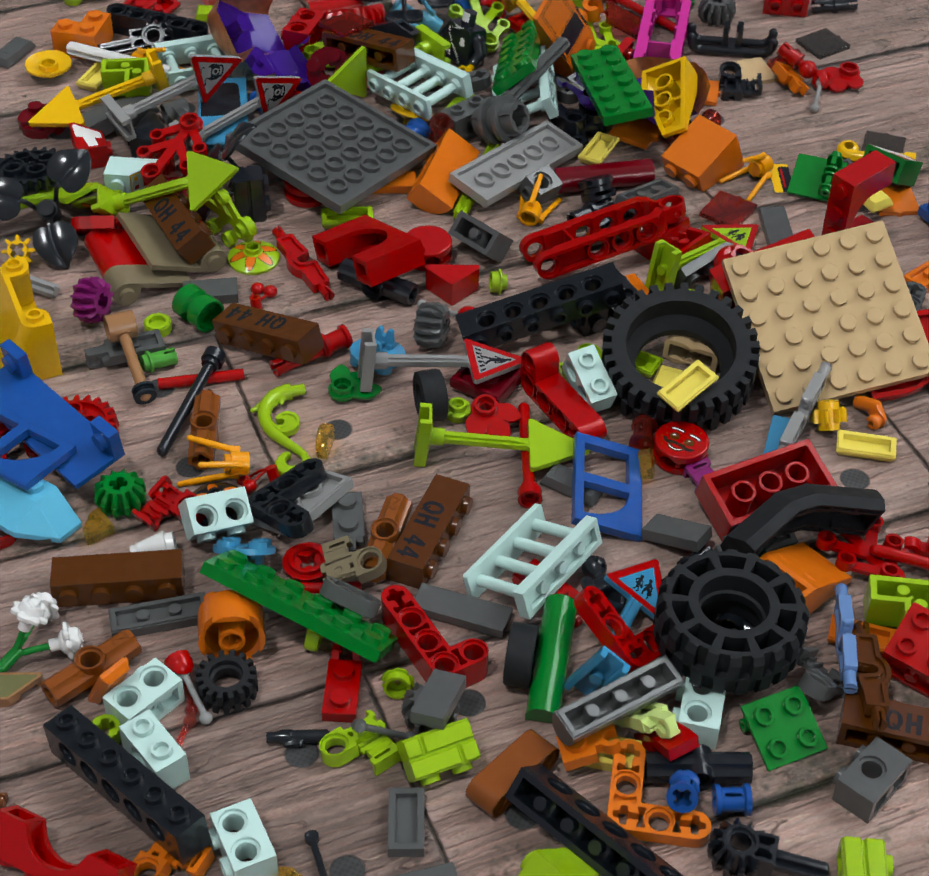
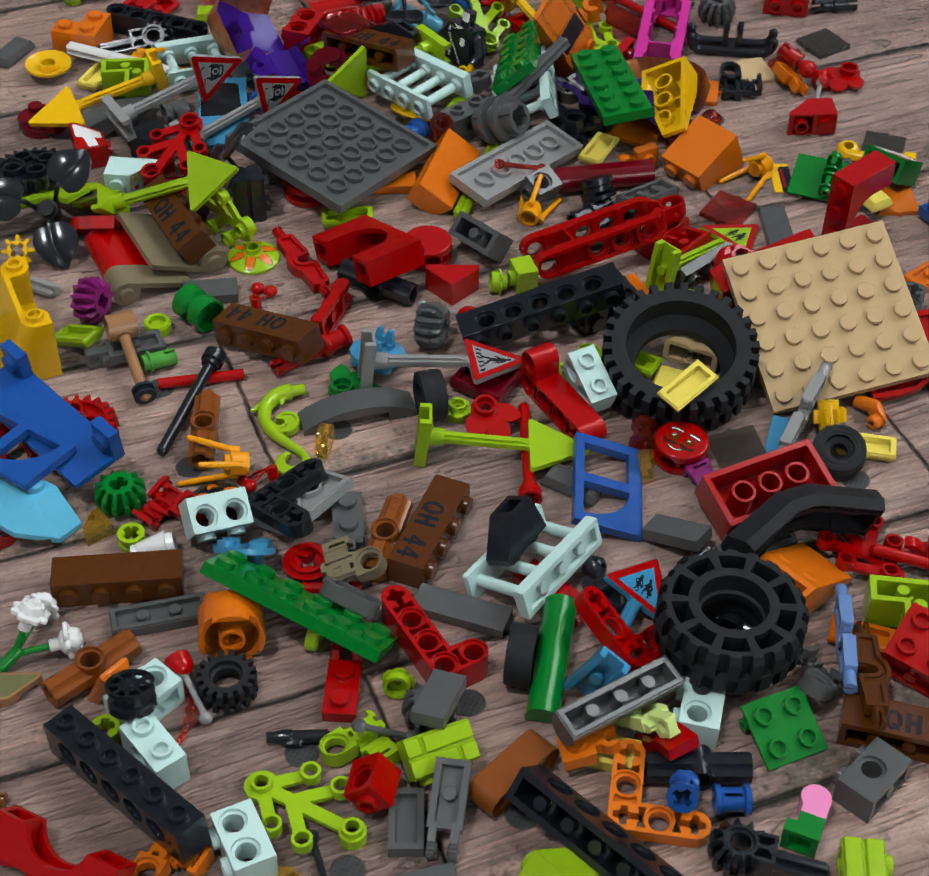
(78, 335): none -> lime tile
(130, 530): none -> lime bush
(130, 694): none -> black wheel
(303, 804): none -> lime plant
(333, 306): none -> red hinge
(357, 404): none -> dark grey slope
(372, 783): none -> red brick
(448, 804): none -> dark grey hinge
(499, 164): none -> clear red hinge
(512, 529): none -> black slope
(522, 274): none -> lime plate
(646, 151): none -> orange plate
(736, 446): none -> clear smoke piece
(812, 813): none -> green leg
(813, 117): none -> red slope
(847, 439): none -> black tyre

